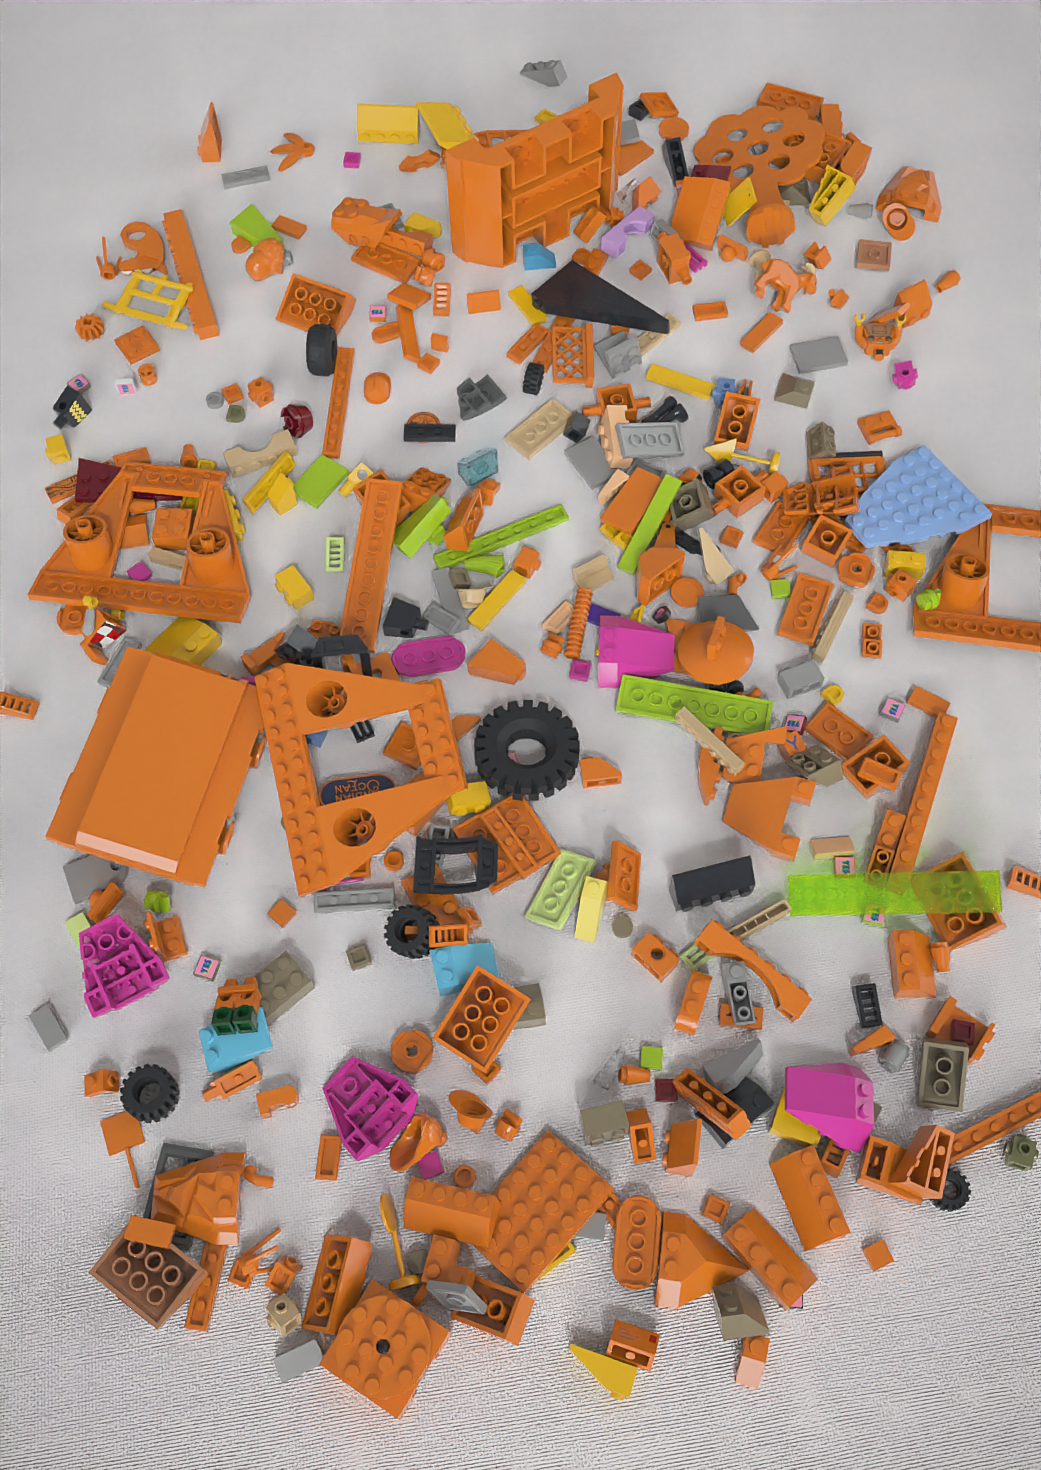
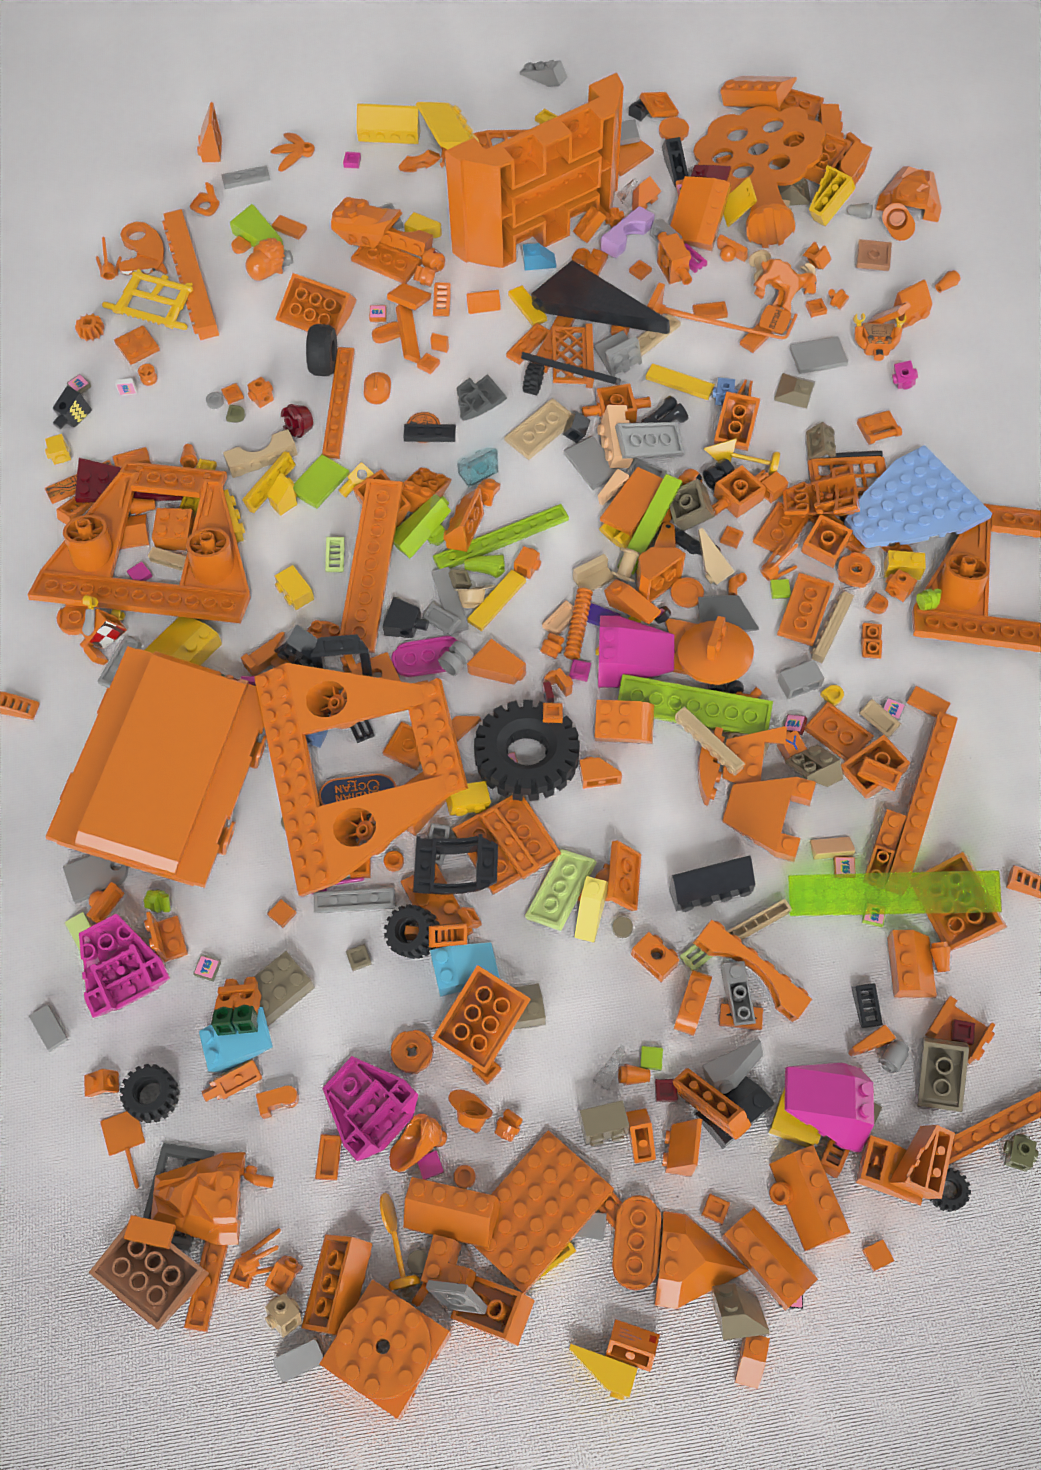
(204, 197): none -> orange piece
(453, 660): none -> light grey wheel
(547, 692): none -> dark red tile
(552, 712): none -> orange tile
(564, 682): none -> orange bracket
(570, 368): none -> black tile
(624, 721): none -> orange brick
(627, 564): none -> tan hose
(629, 601): none -> orange slope
(756, 91): none -> orange slope
(771, 319): none -> orange piece
(781, 1193): none -> orange tile
(816, 307): none -> orange tile
(880, 718): none -> tan tile

